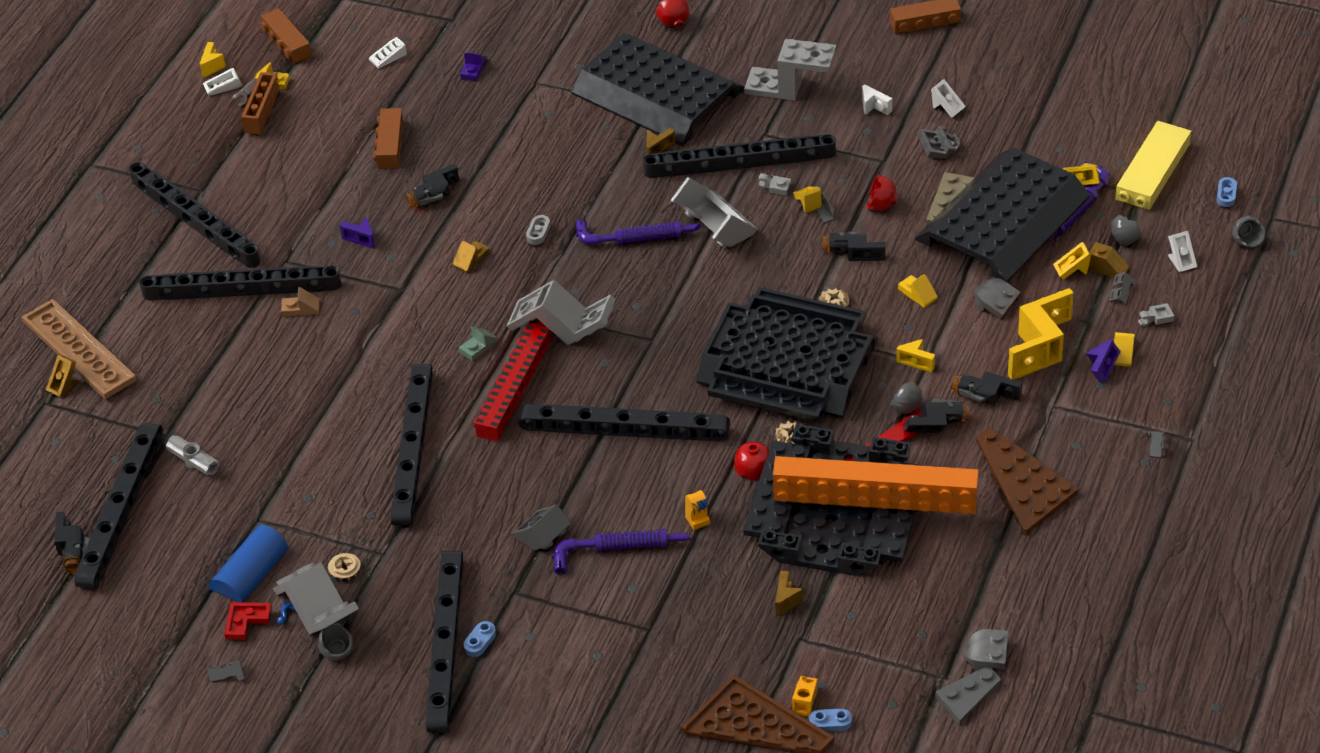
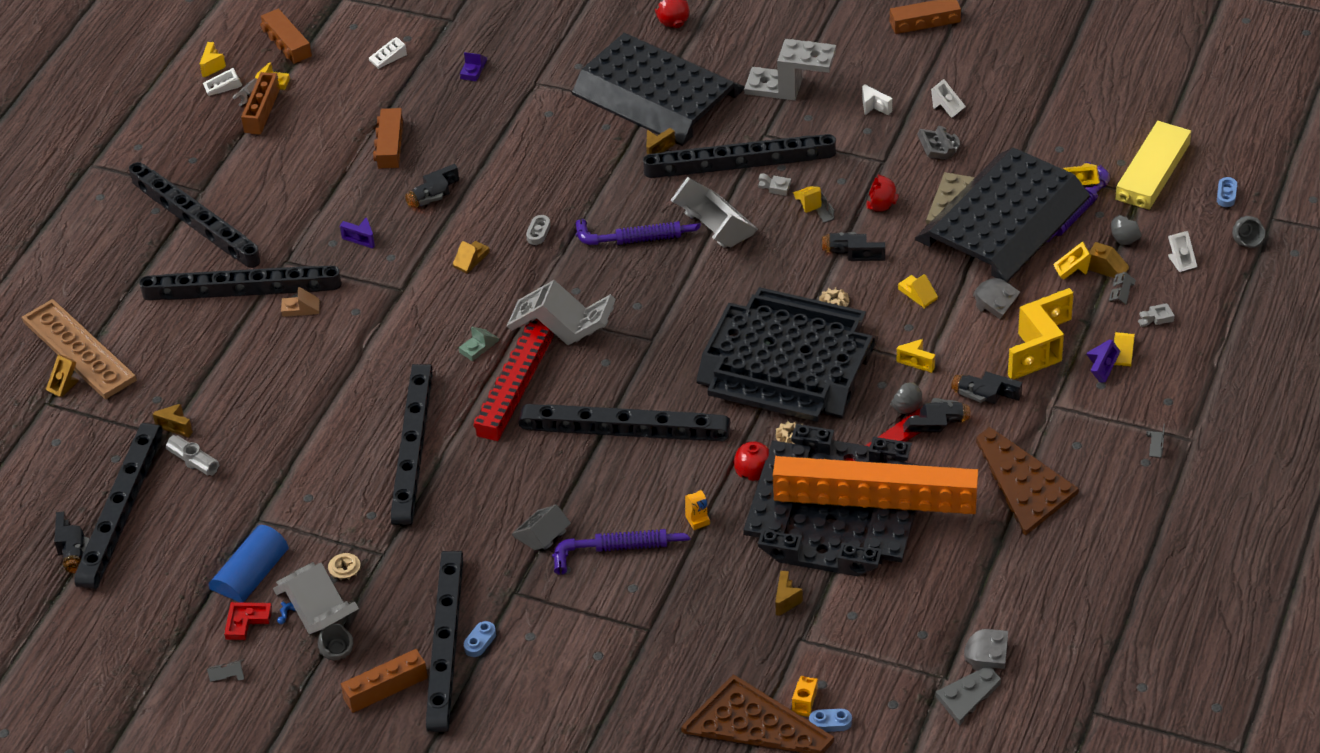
(173, 420): none -> pearl gold slope
(384, 680): none -> dark orange brick

